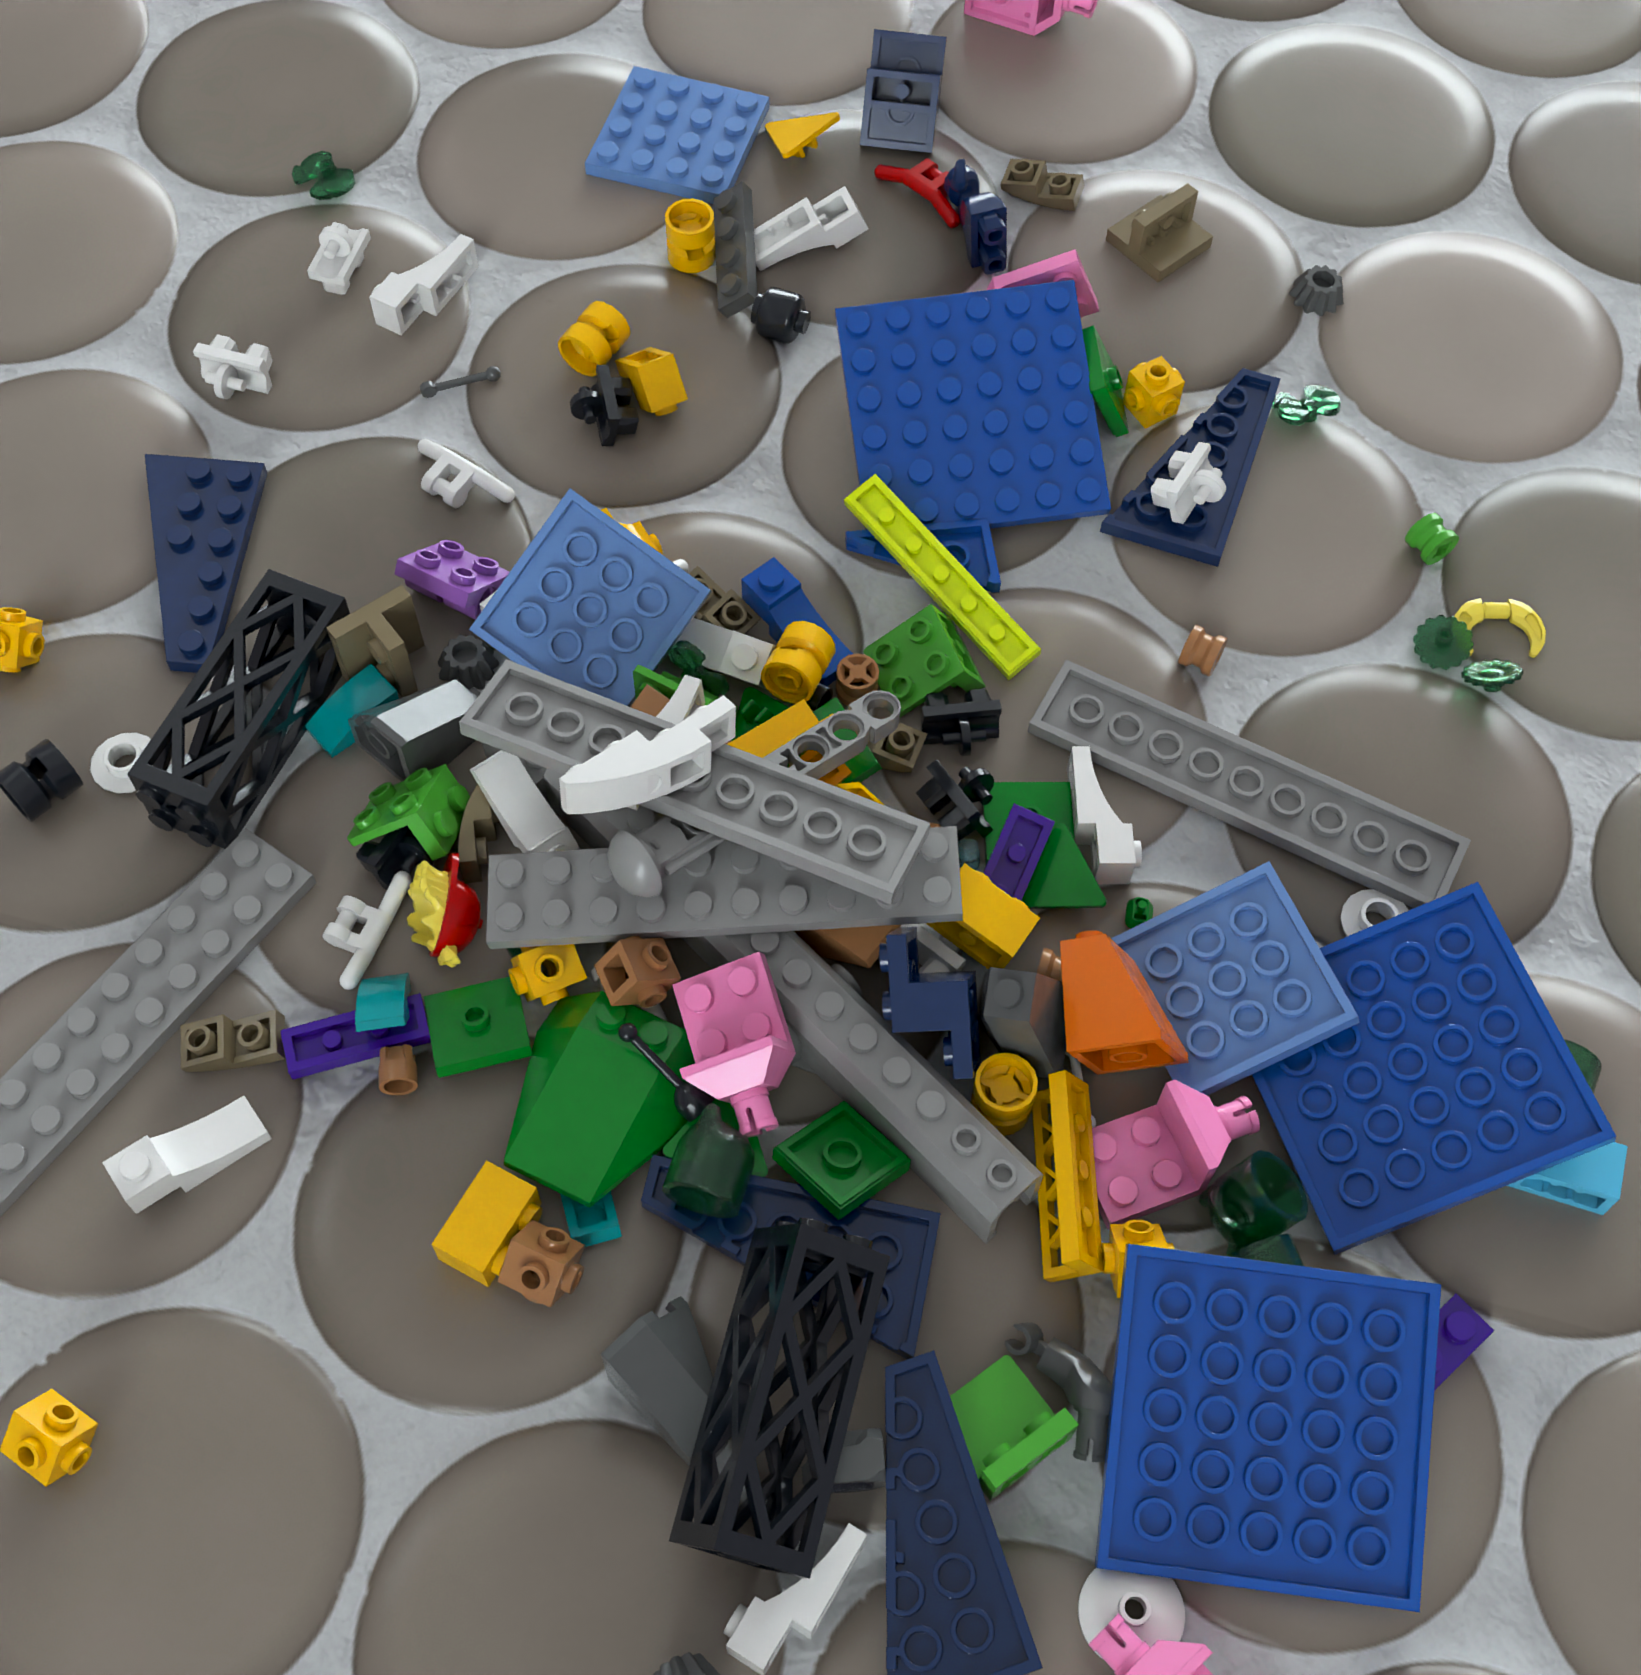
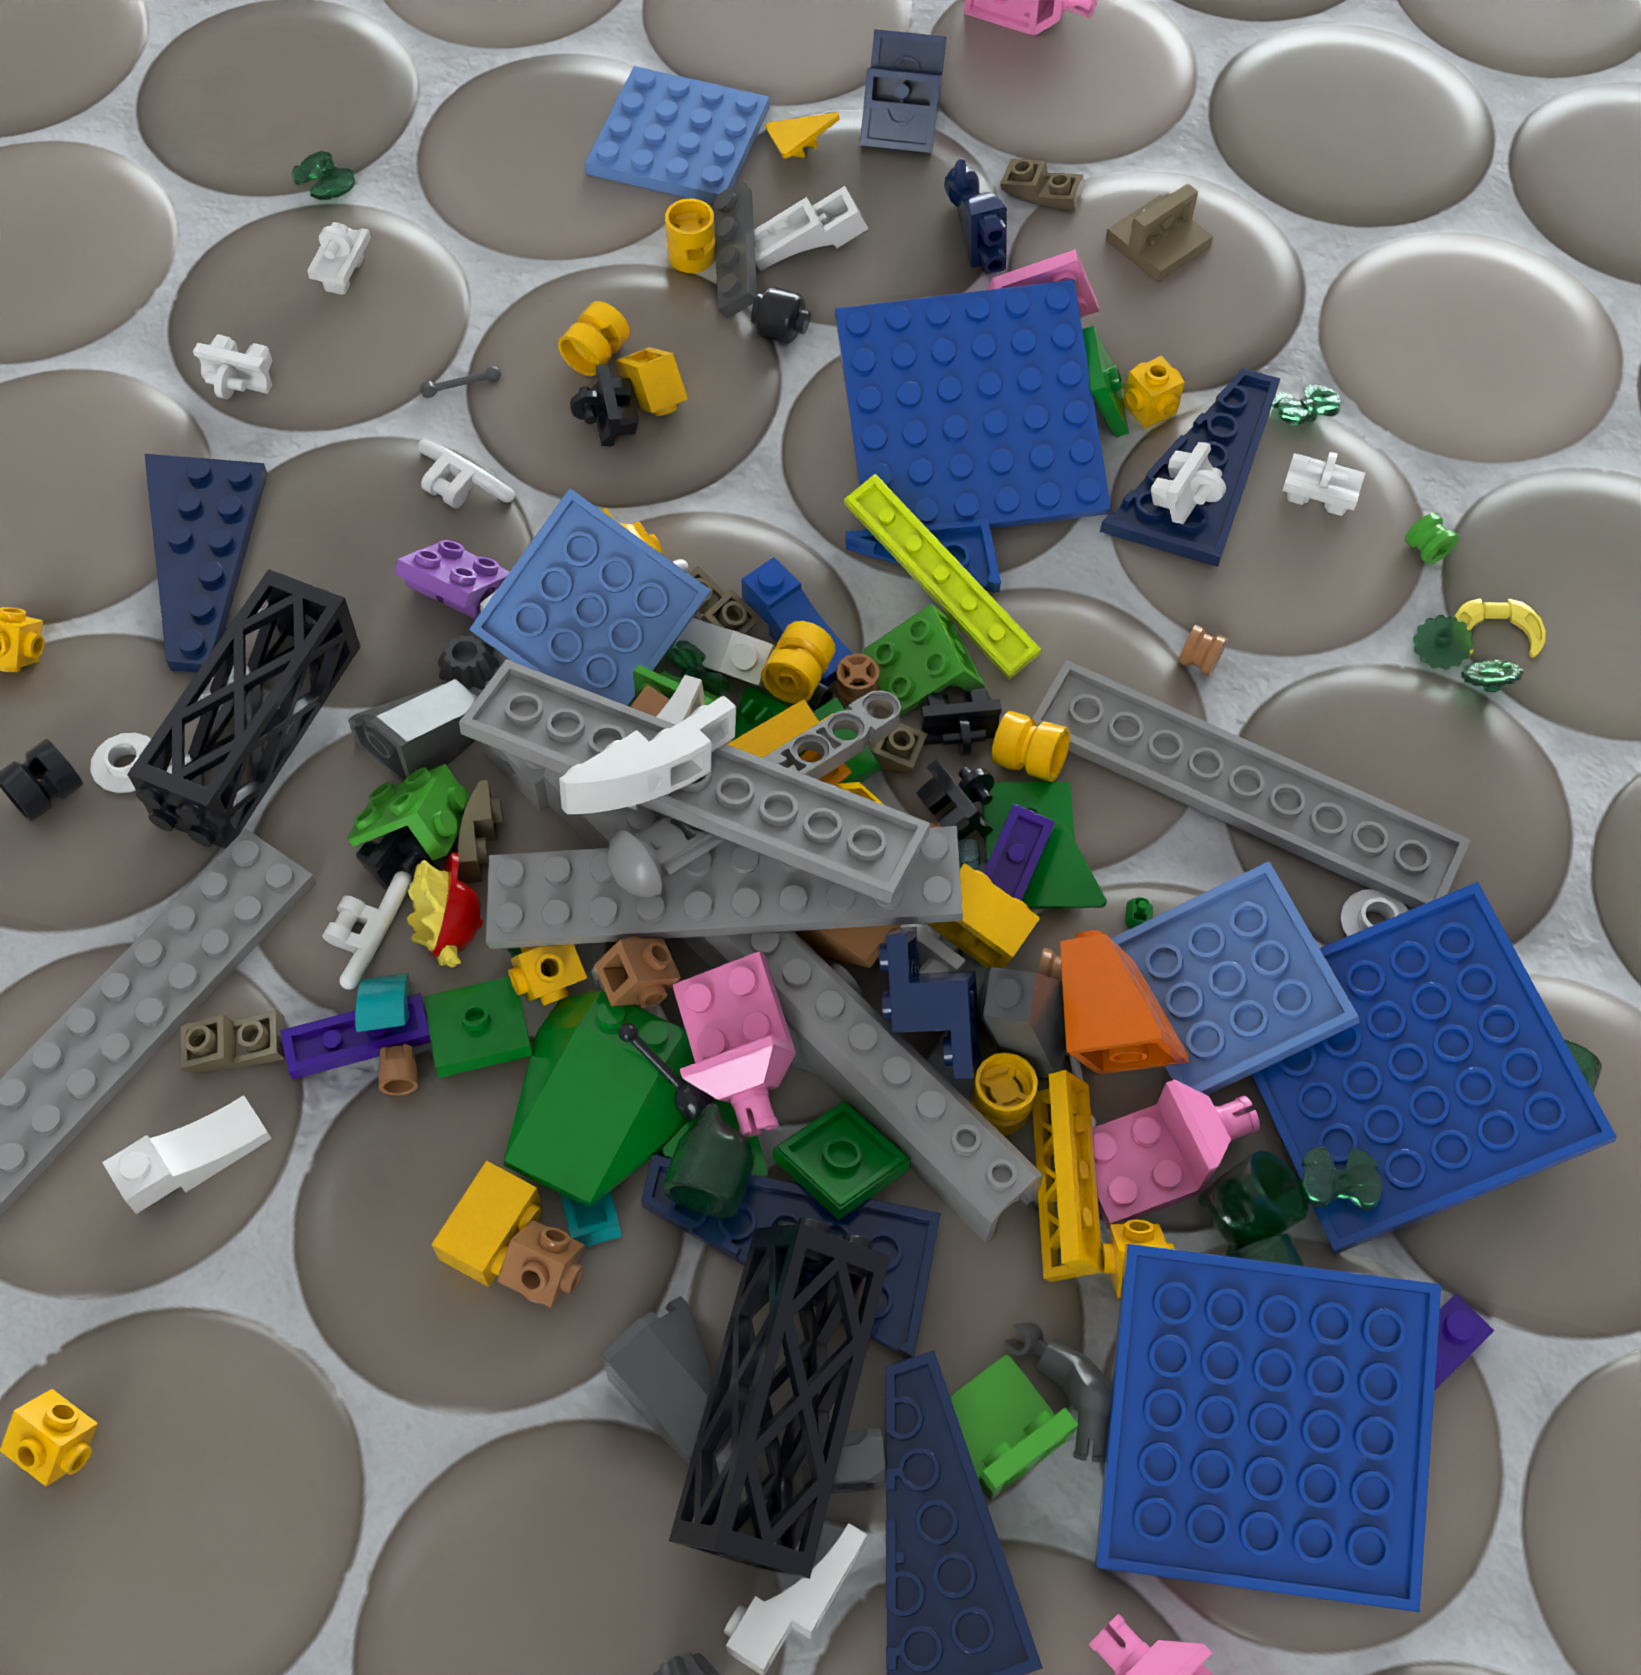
(362, 692): teal slope -> none
(381, 636): dark tan bracket -> none
(425, 287): white slope -> none
(521, 805): white slope -> none
(925, 181): red piece -> none
(1038, 748): none -> yellow wheel
(1095, 824): white slope -> none
(1107, 1592): white dish -> none
(1318, 290): dark grey piece -> none
(1323, 482): none -> white hips
(1324, 1183): none -> piece
(1583, 1182): medium azure arch -> none

